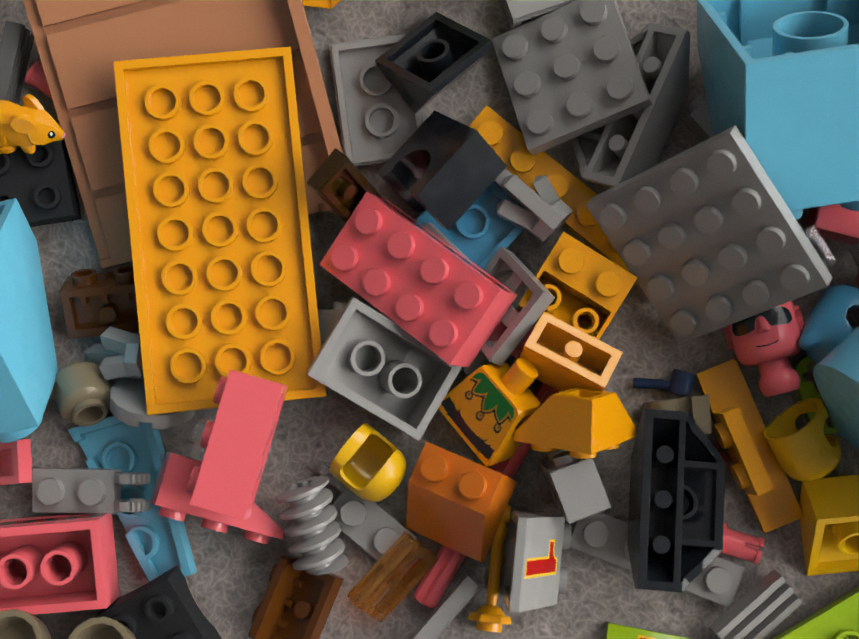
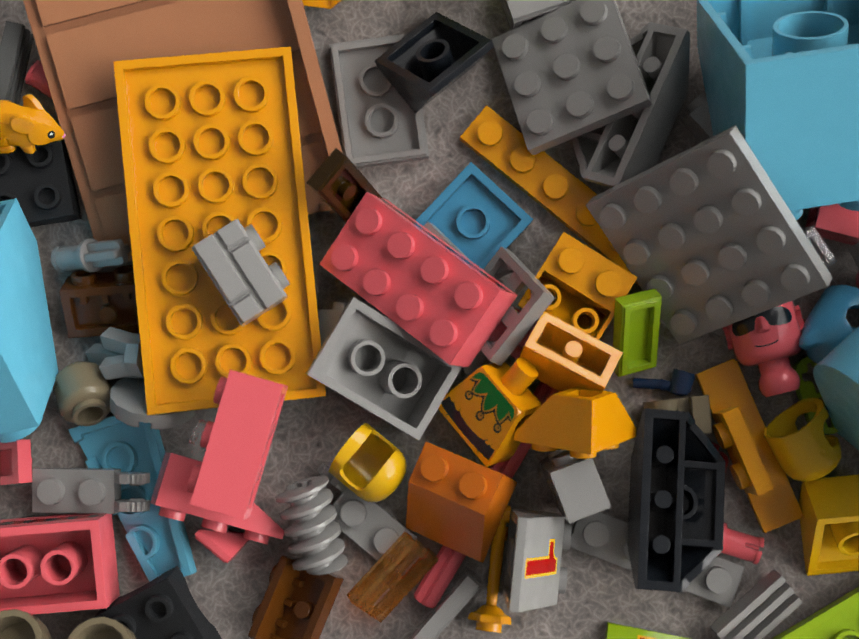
(89, 255): none -> light grey axle
(221, 544): none -> coral slope
(241, 272): none -> light grey brick
(442, 168): black piece -> none
(536, 211): light grey rock -> none
(637, 331): none -> lime tile

